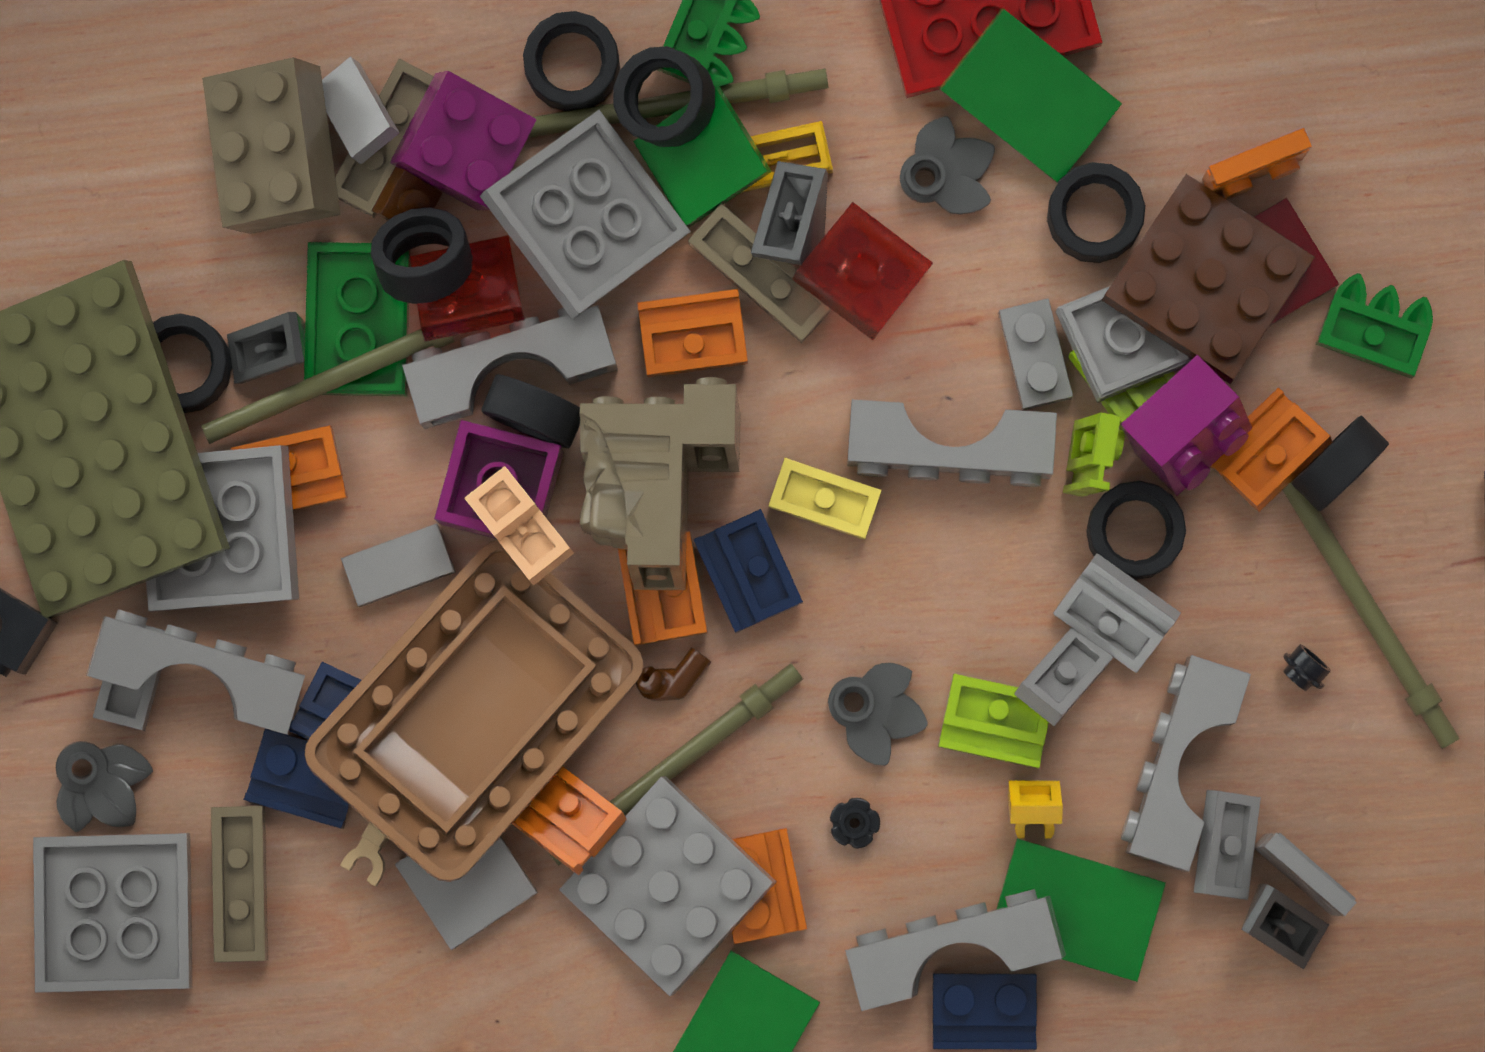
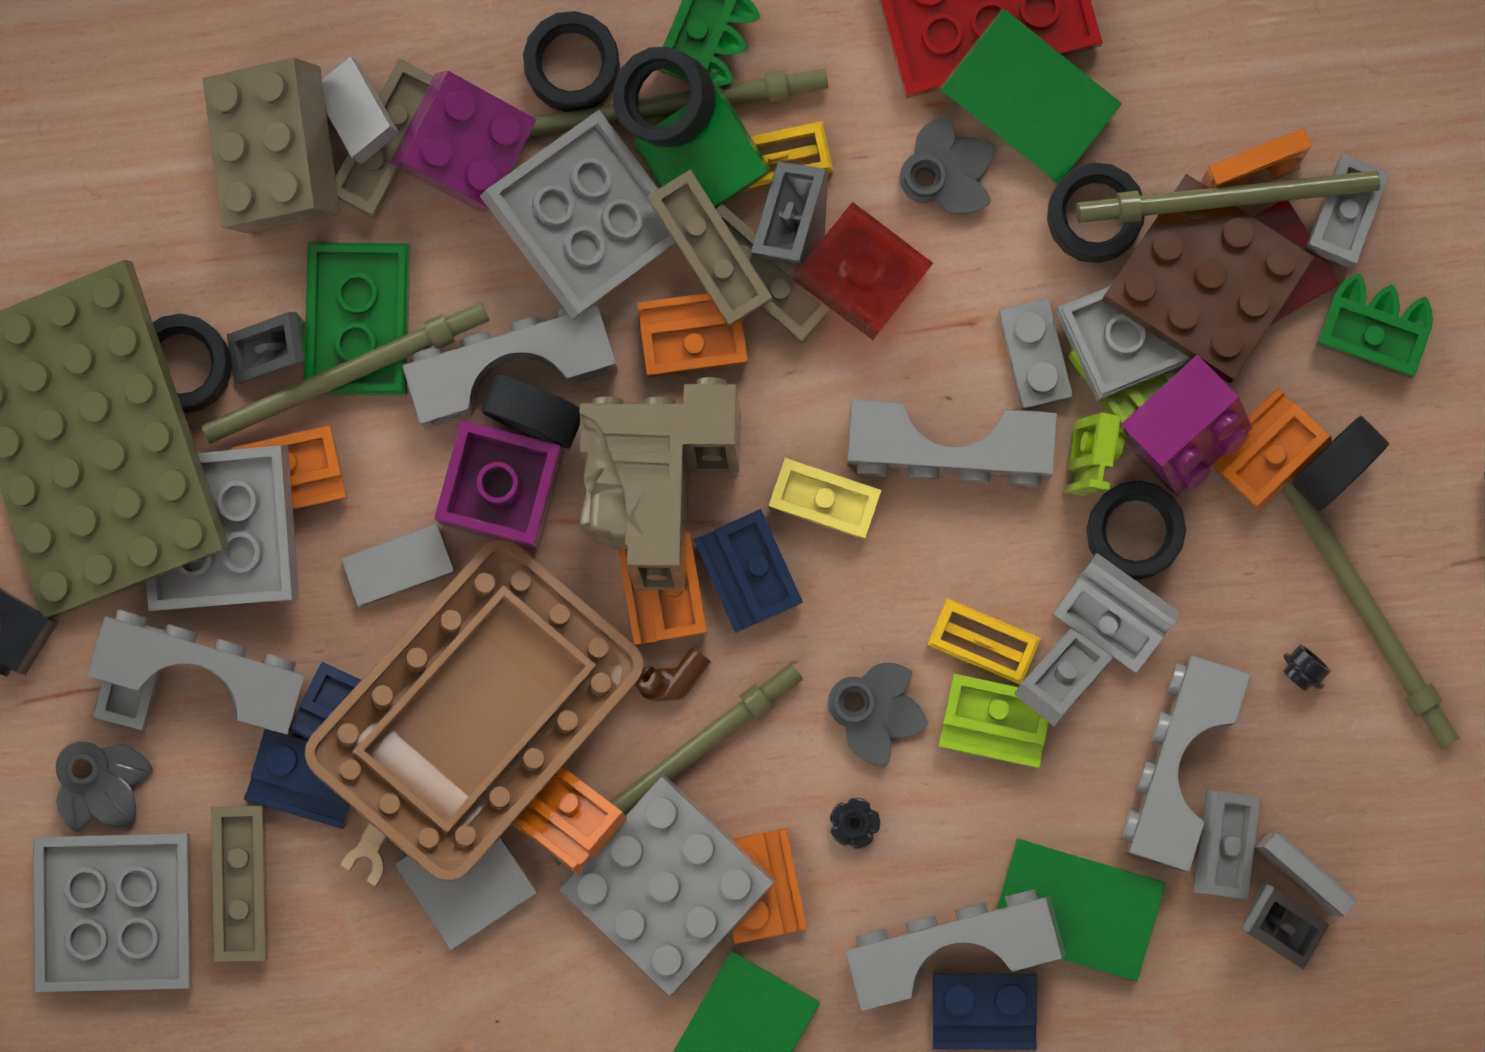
(404, 193): reddish brown plate -> none
(412, 230): black tyre -> none
(484, 300): clear red plate -> none
(519, 525): light nougat slope -> none
(710, 248): none -> dark tan plate
(1024, 659): none -> yellow tile
(1035, 804): yellow tile -> none
(1130, 206): none -> olive bar
(1346, 218): none -> light grey plate

